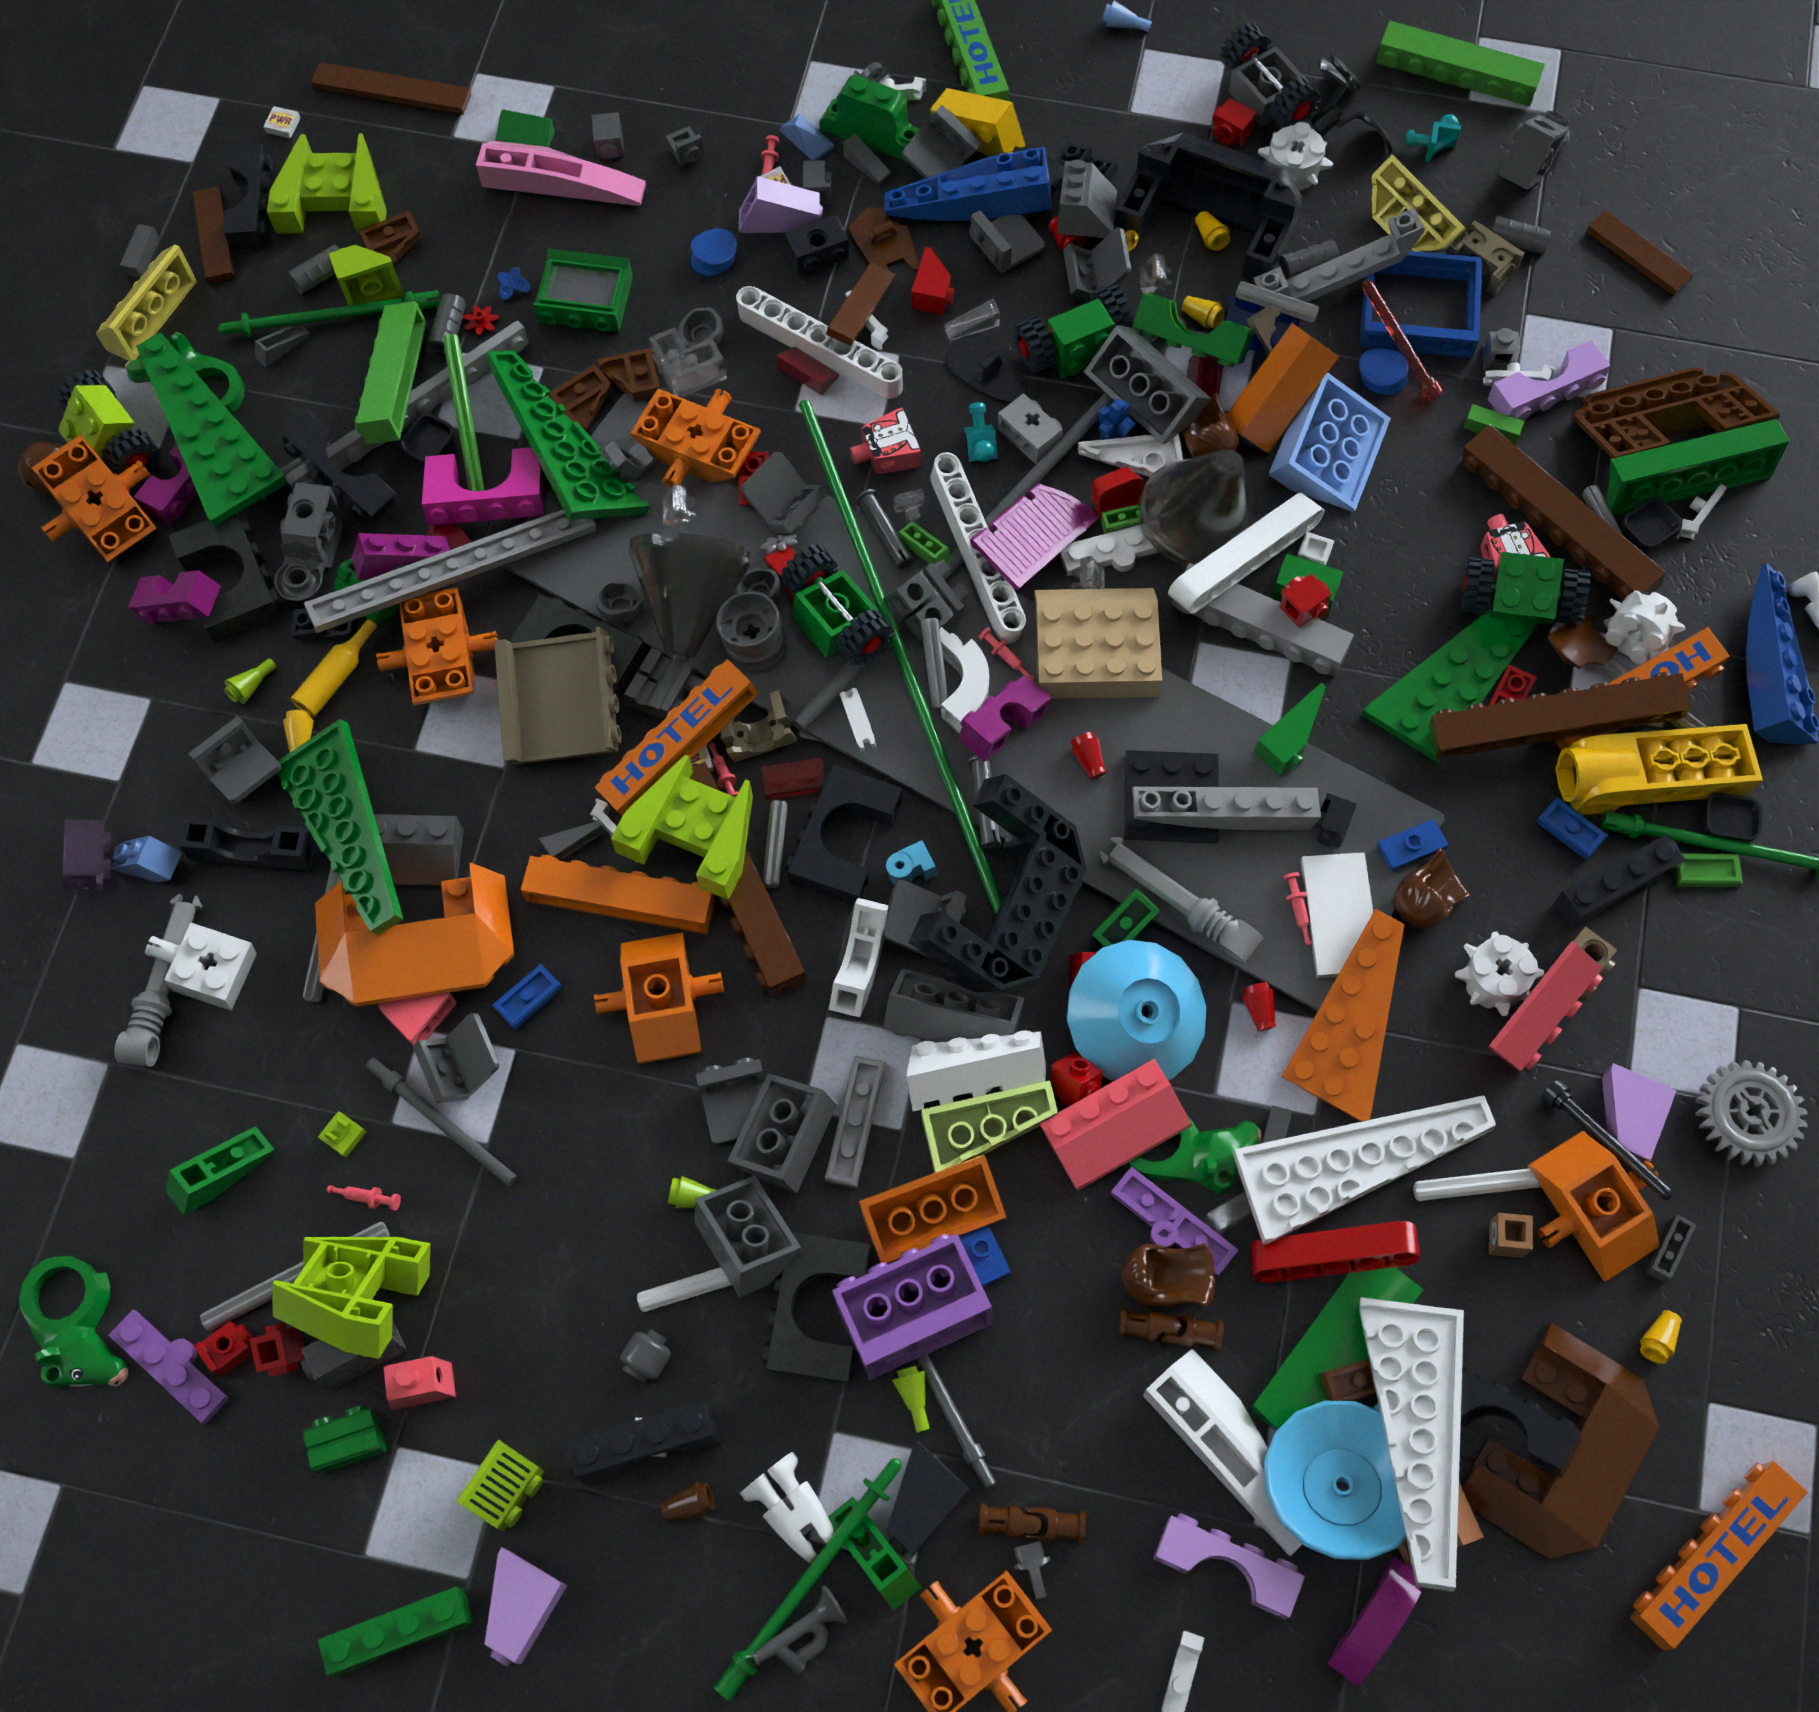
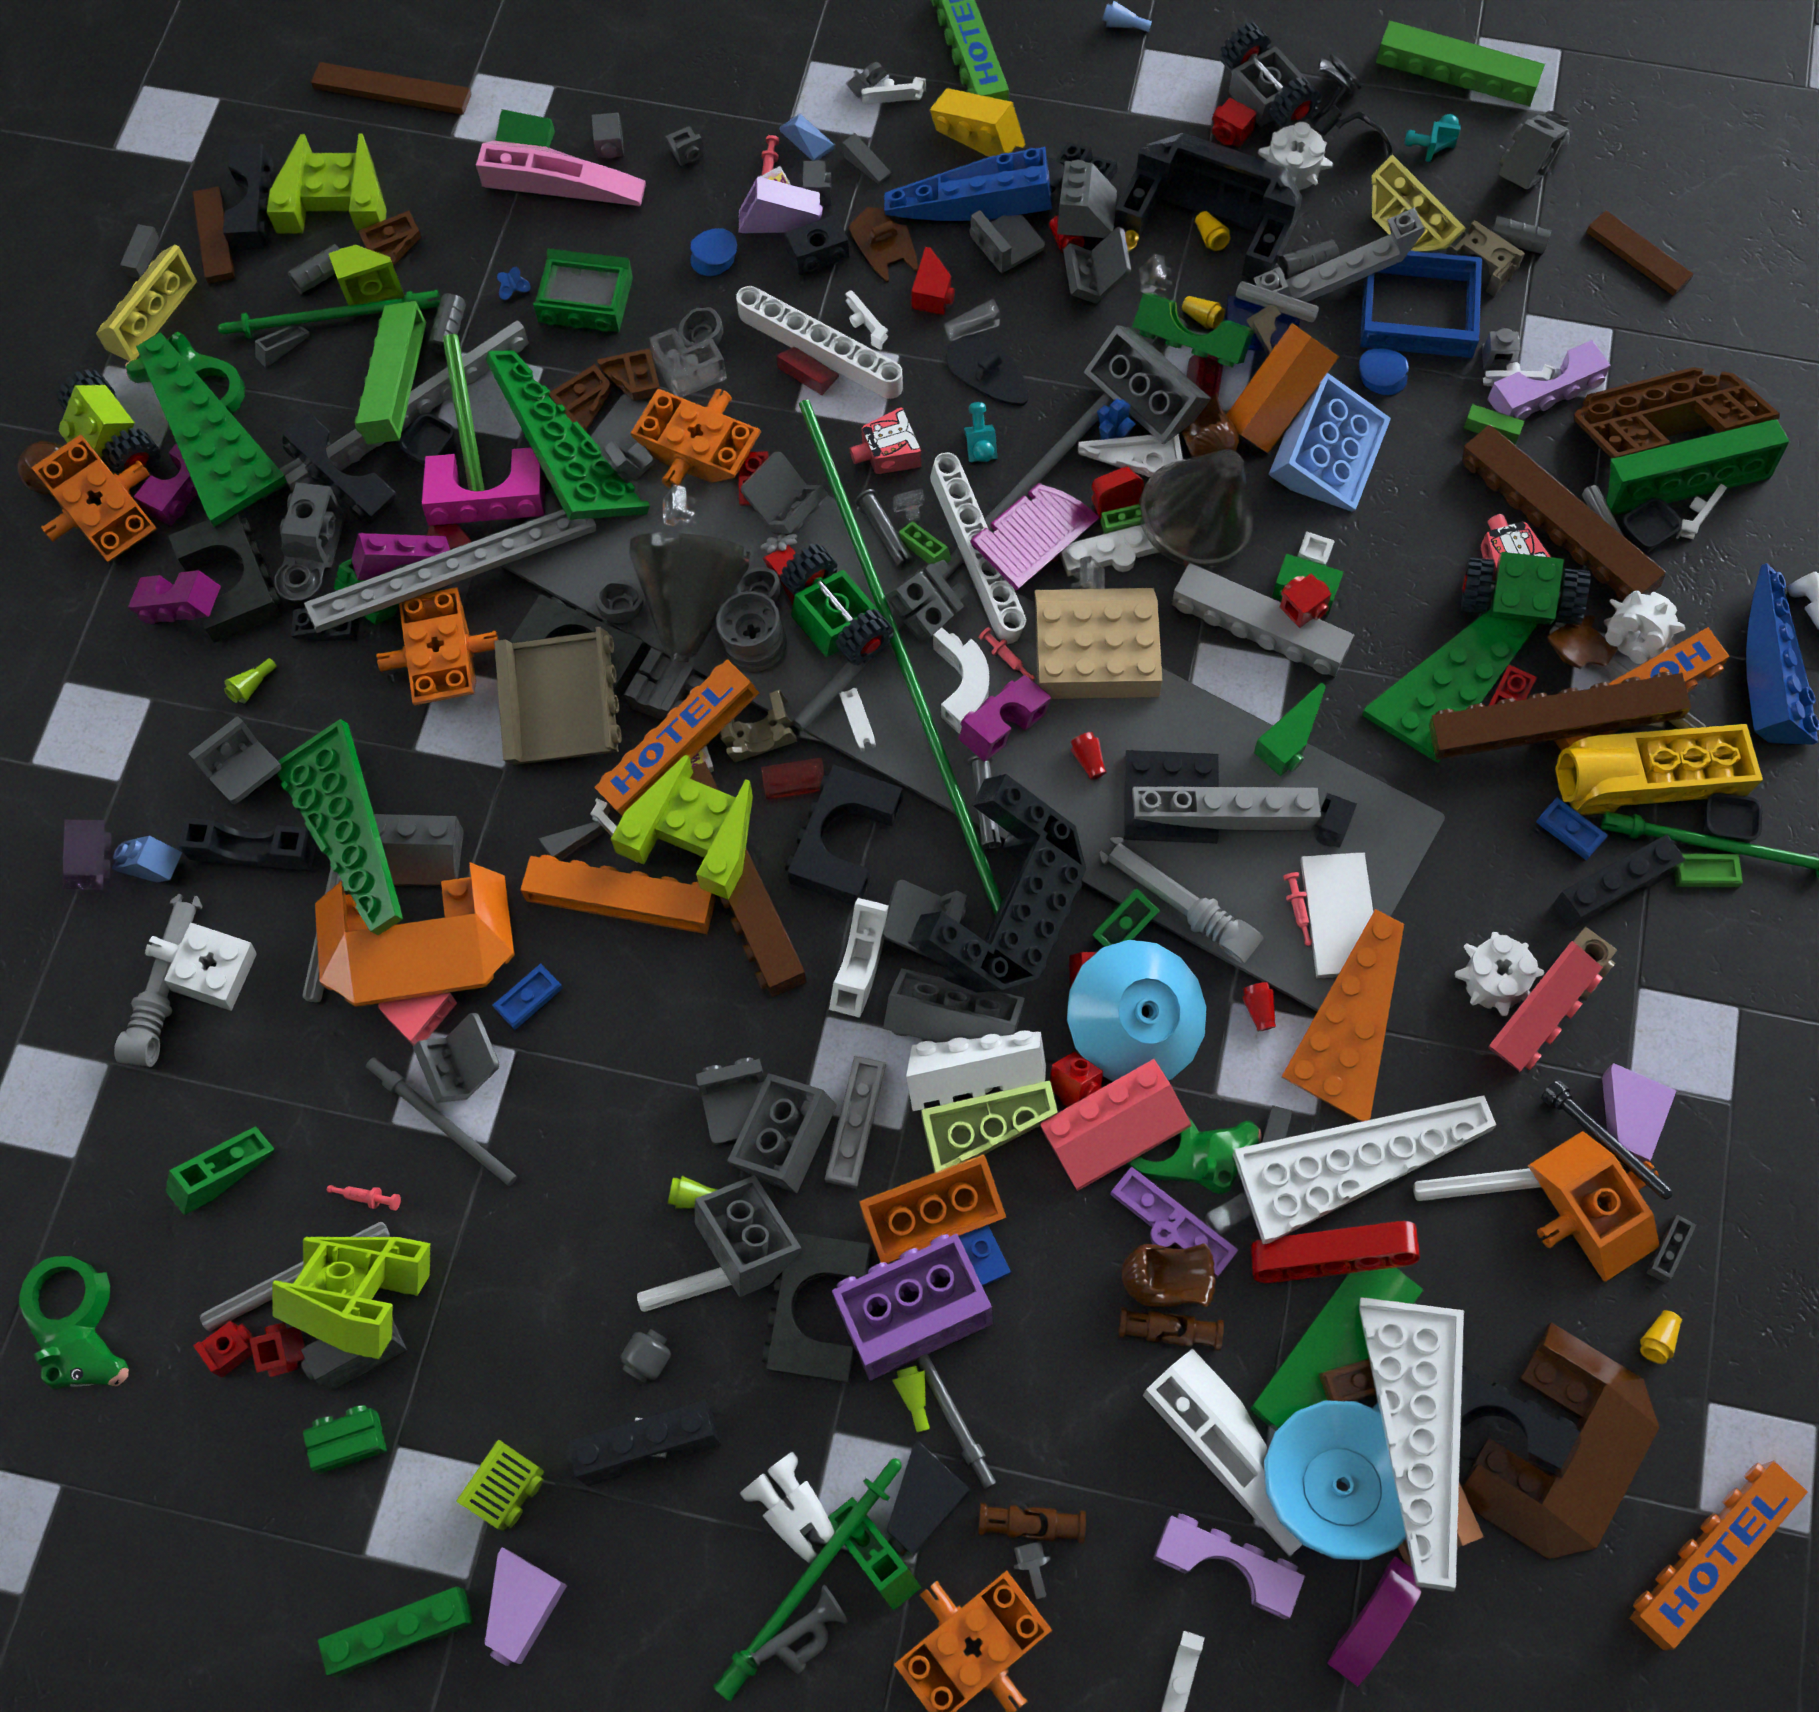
(170, 1365): medium lavender hinge -> none
(282, 122): tile -> none
(297, 727): yellow cone -> none
(331, 672): yellow piece -> none
(342, 1134): lime tile -> none
(416, 1382): coral torso -> none
(480, 320): red plant -> none
(663, 1023): orange slope -> none
(688, 1503): reddish brown cone -> none
(725, 779): coral piece -> none
(774, 844): light grey axle -> none
(860, 304): reddish brown tile -> none
(871, 112): green brick -> none
(911, 863): medium azure leg -> none
(934, 661): light grey axle -> none
(940, 145): dark grey bracket -> none
(1029, 427): light grey brick -> none
(1072, 336): brick -> none
(1245, 553): white beam -> none
(1412, 845): blue plate -> none
(1429, 387): clear red piece -> none
(1429, 893): reddish brown piece -> none
(1510, 1235): medium nougat brick -> none
(1733, 1124): light grey gear -> none

